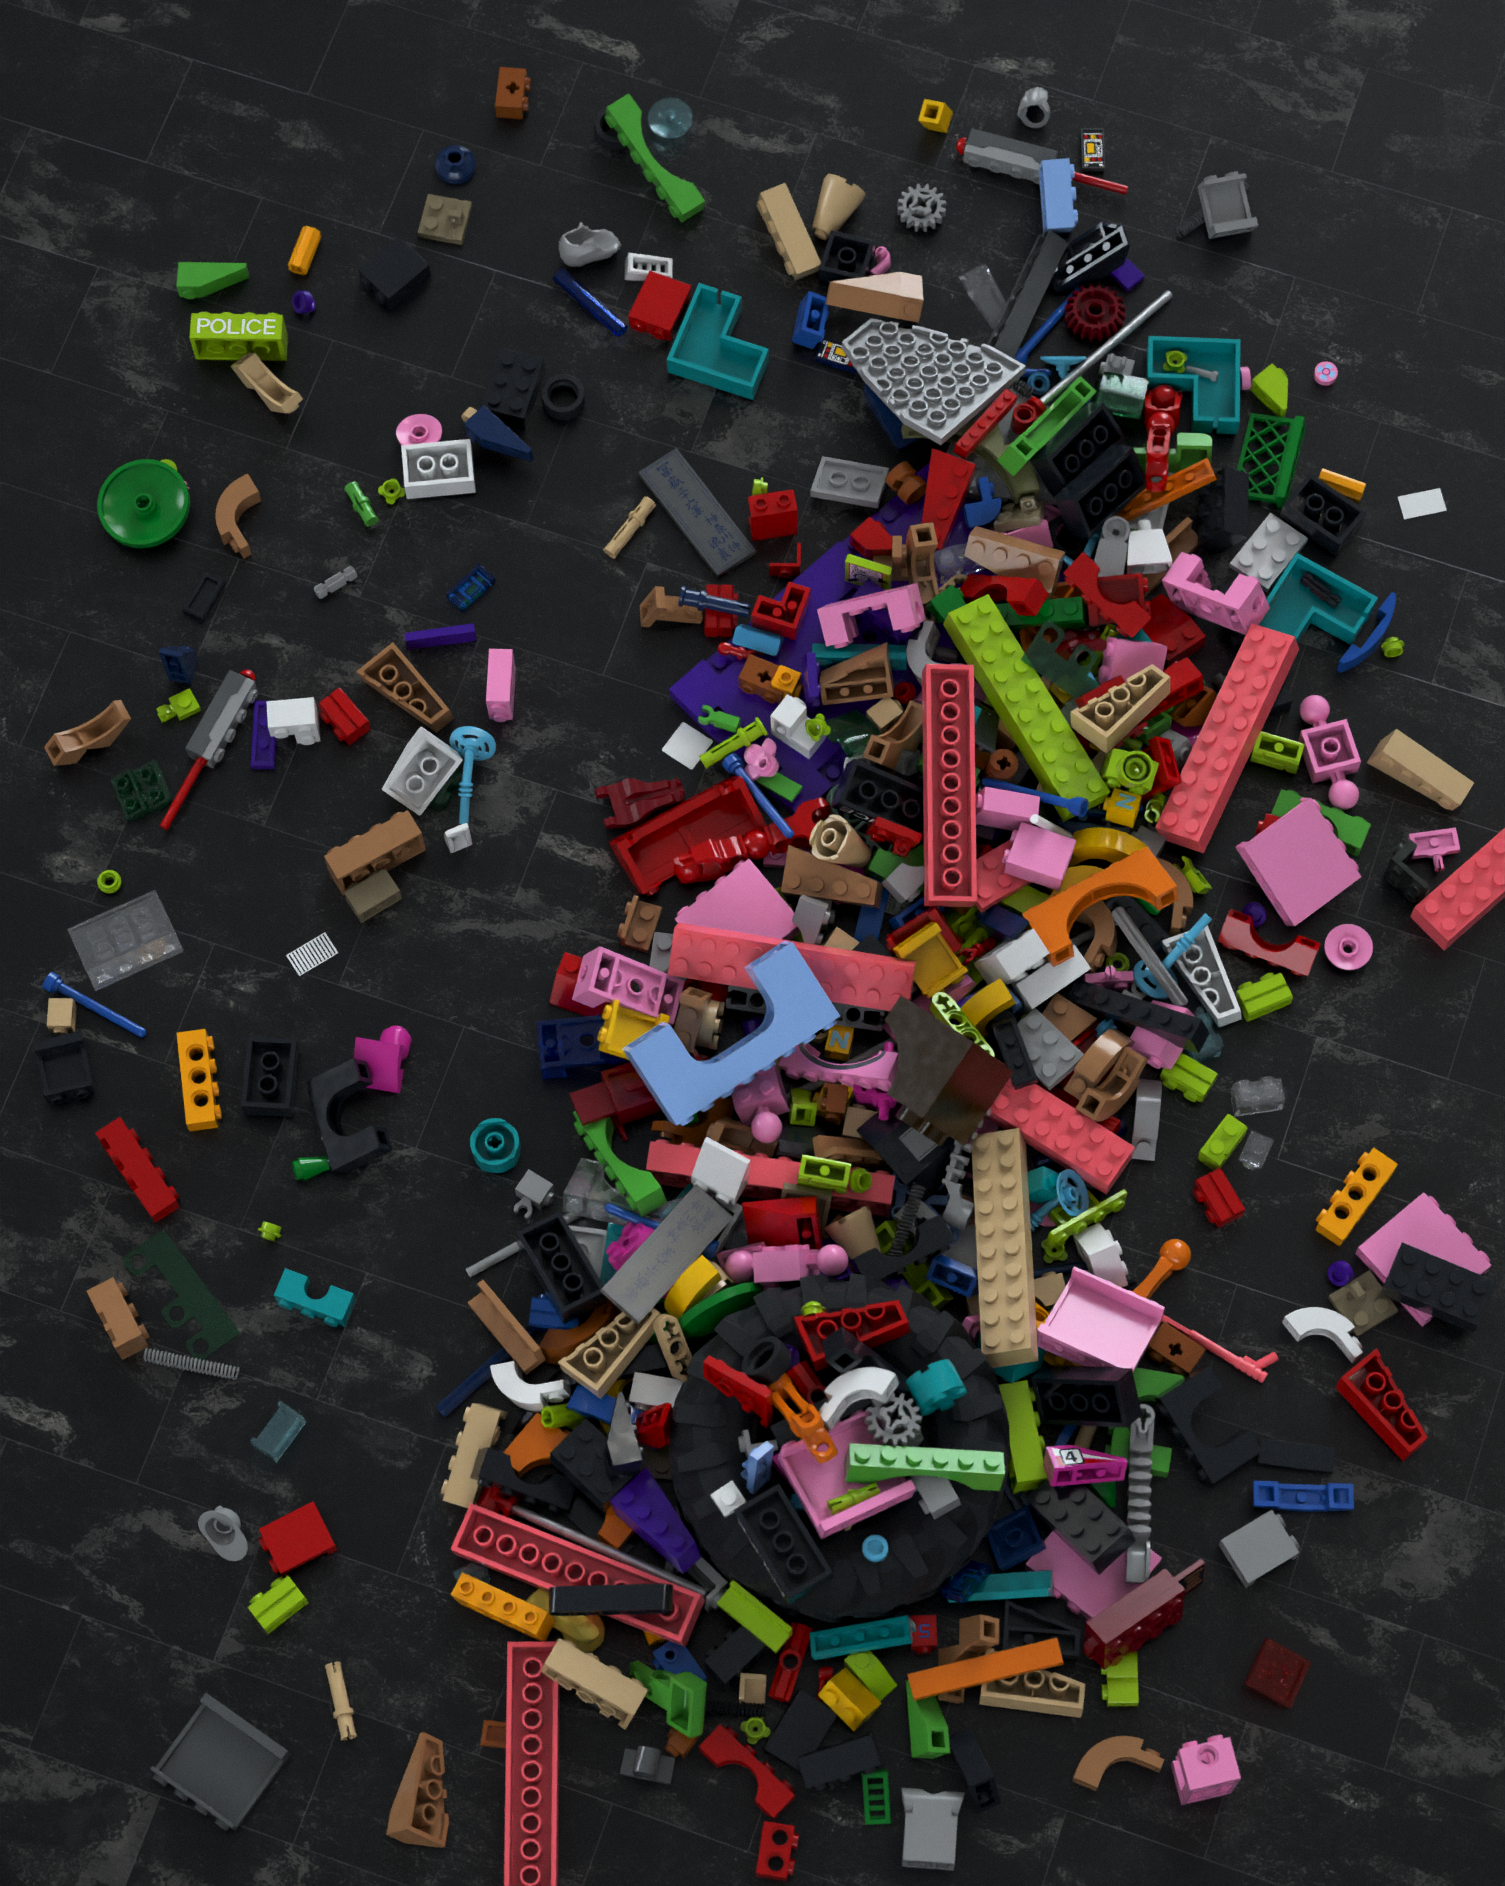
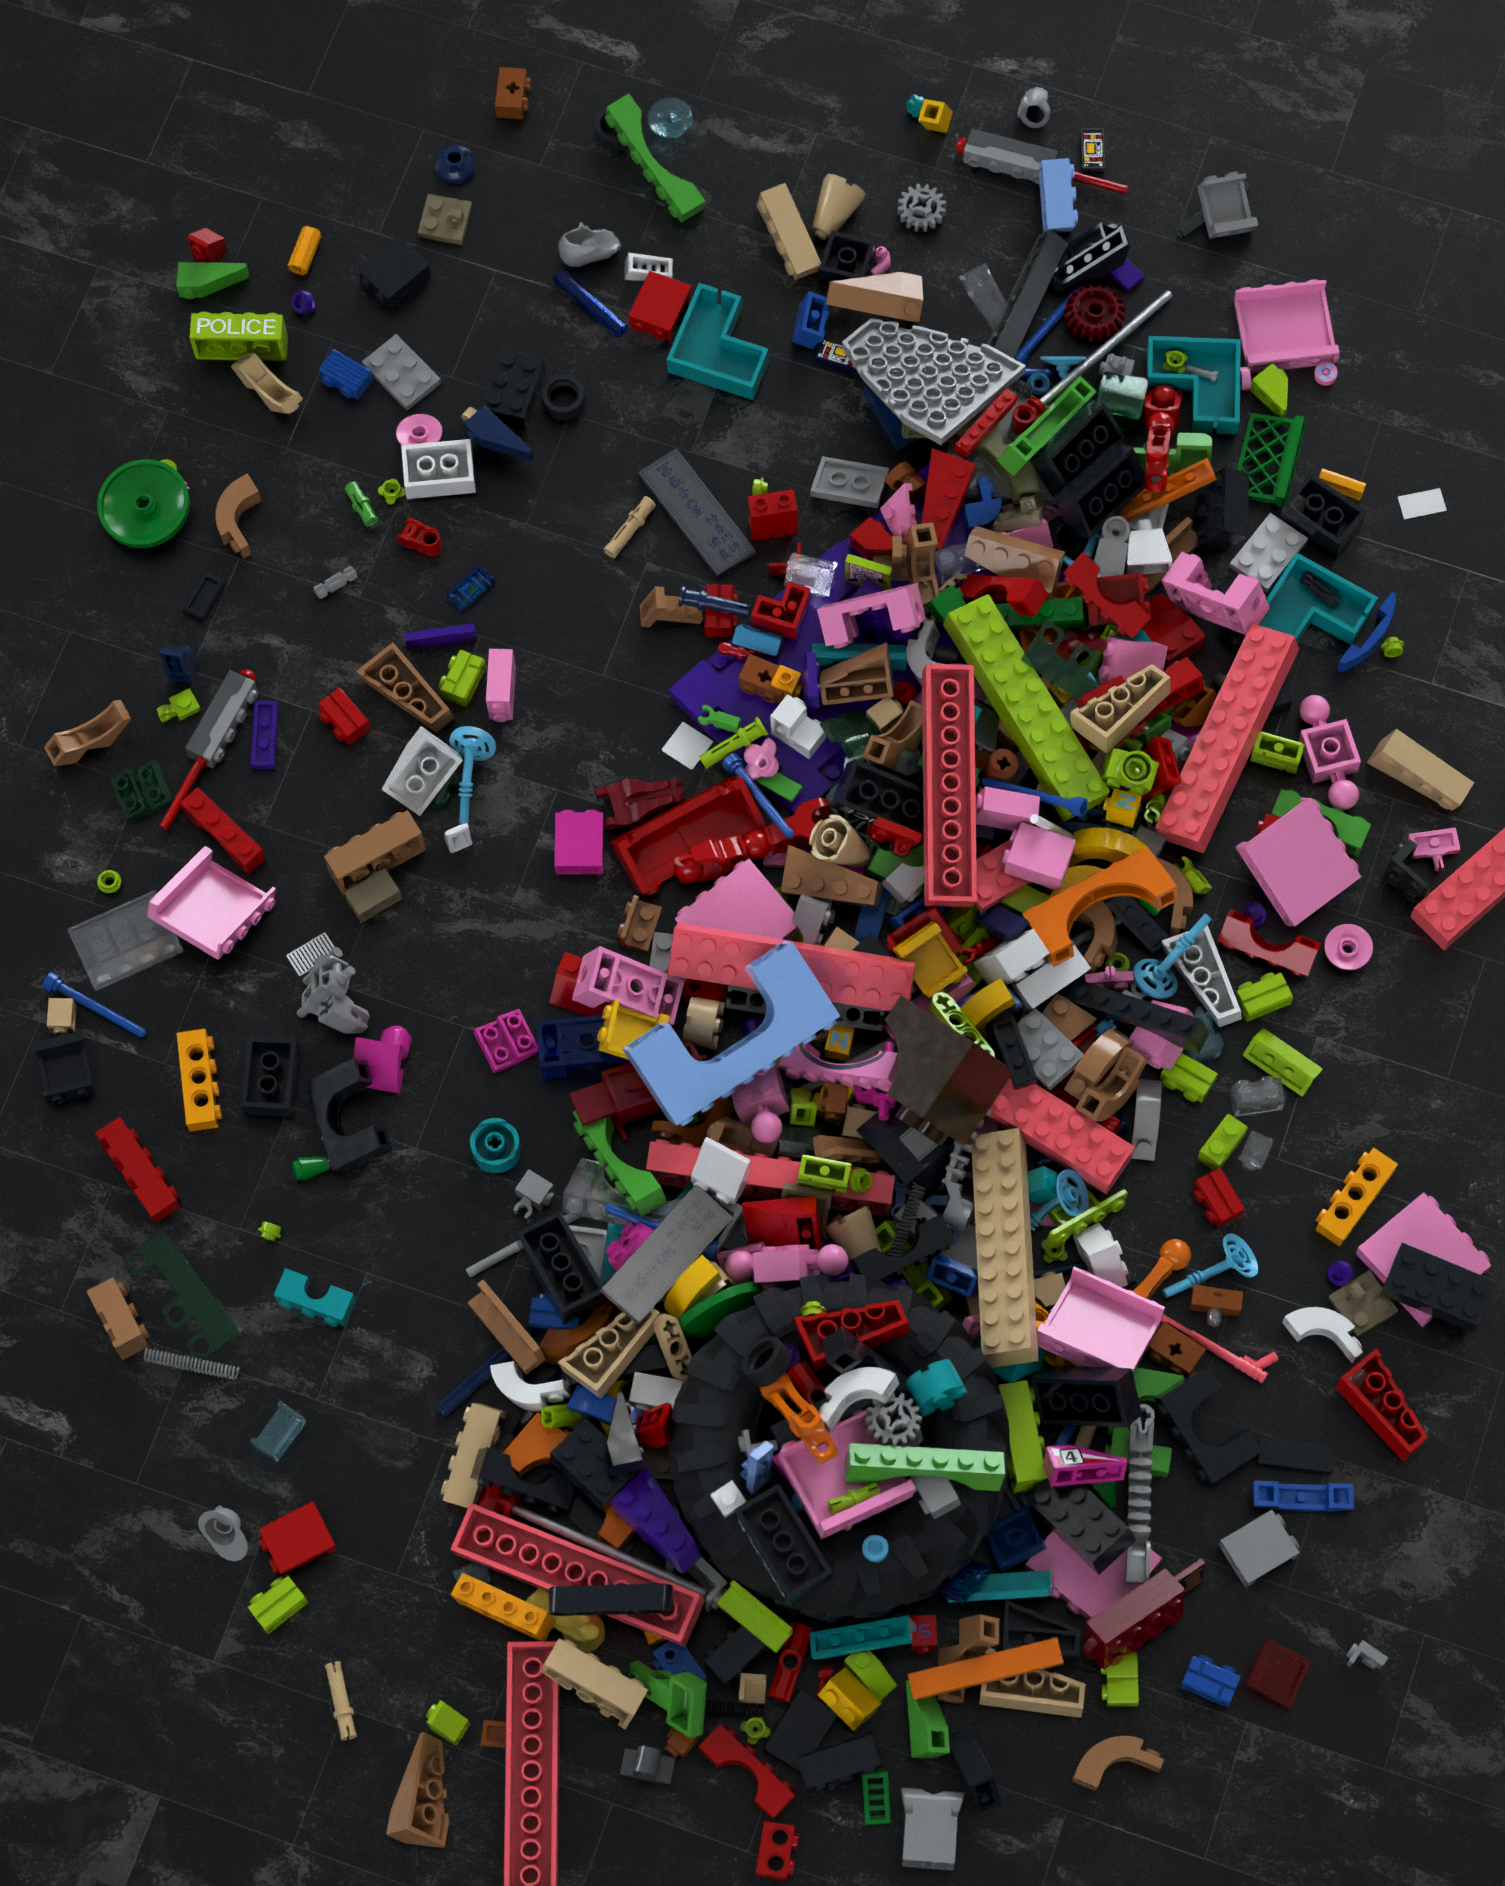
(207, 246): none -> red slope
(209, 905): none -> bright pink panel
(220, 1763): dark grey panel -> none
(232, 838): none -> red arch
(295, 718): white brick -> none
(327, 995): none -> light grey piece
(345, 375): none -> blue brick
(402, 372): none -> light grey plate
(417, 535): none -> red piece
(447, 1722): none -> lime slope
(462, 678): none -> lime brick
(506, 1041): none -> dark pink slope
(579, 842): none -> dark pink panel
(691, 1016): medium nougat bracket -> none
(750, 1394): red wing -> none
(811, 573): none -> clear brick
(811, 727): lime plate -> none
(899, 512): none -> bright pink wing
(914, 105): none -> teal plate
(1149, 957): light grey axle -> none
(1207, 1774): bright pink plate -> none
(1210, 1680): none -> blue brick
(1216, 1303): none -> dark orange piece
(1240, 1254): none -> medium azure dish
(1282, 1061): none -> lime panel
(1285, 325): none -> bright pink panel
(1370, 1655): none -> light grey bracket

